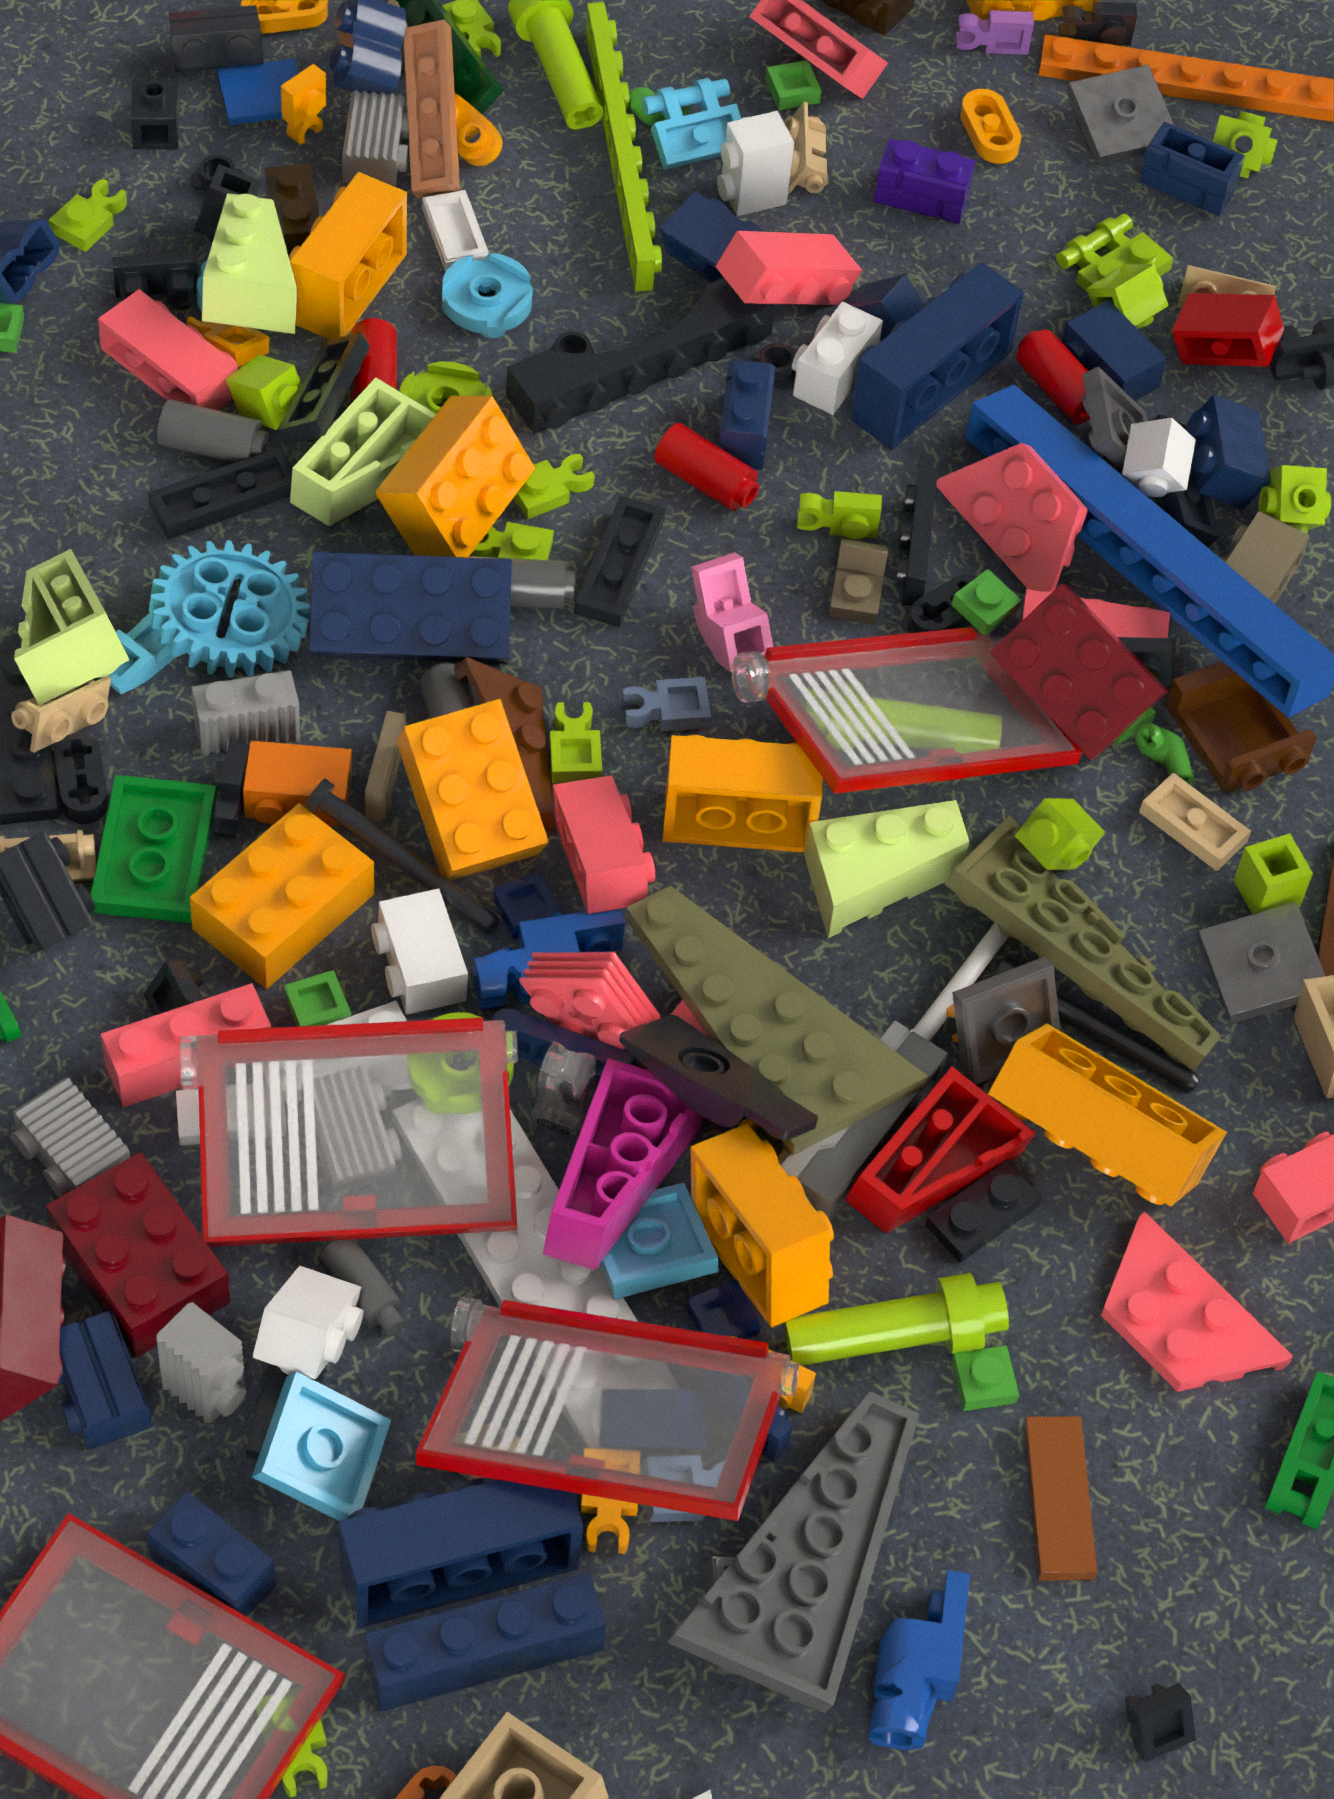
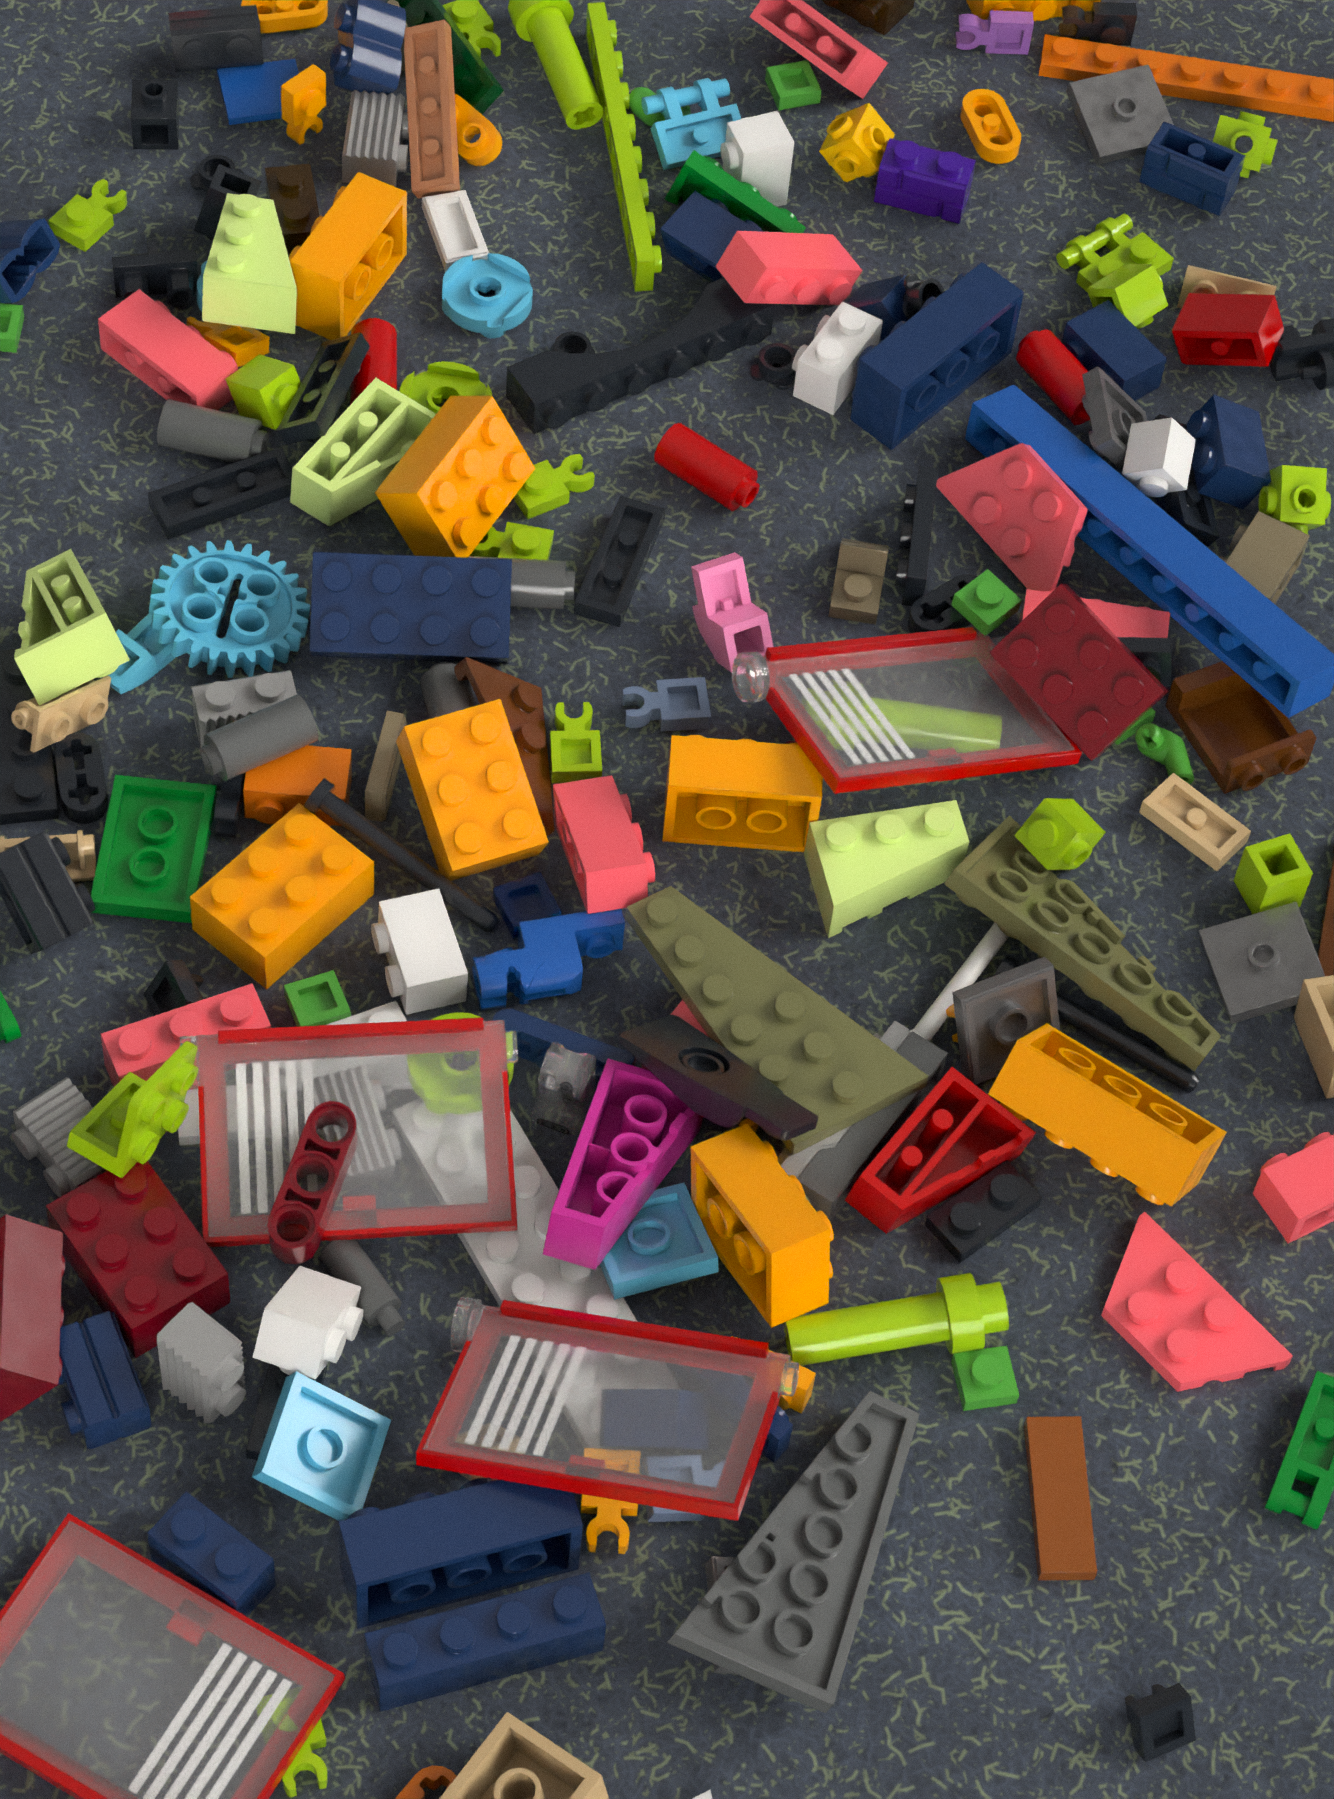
(136, 1115): none -> lime bracket
(259, 738): none -> dark grey brick
(312, 1157): none -> dark red beam
(587, 994): coral brick -> none
(724, 1312): clear blue plate -> none
(741, 198): none -> green wing
(747, 411): dark blue brick -> none
(809, 138): tan hinge -> none
(846, 515): lime plate -> none
(856, 142): none -> yellow brick
(918, 292): none -> black plate
(918, 1666): blue plate -> none

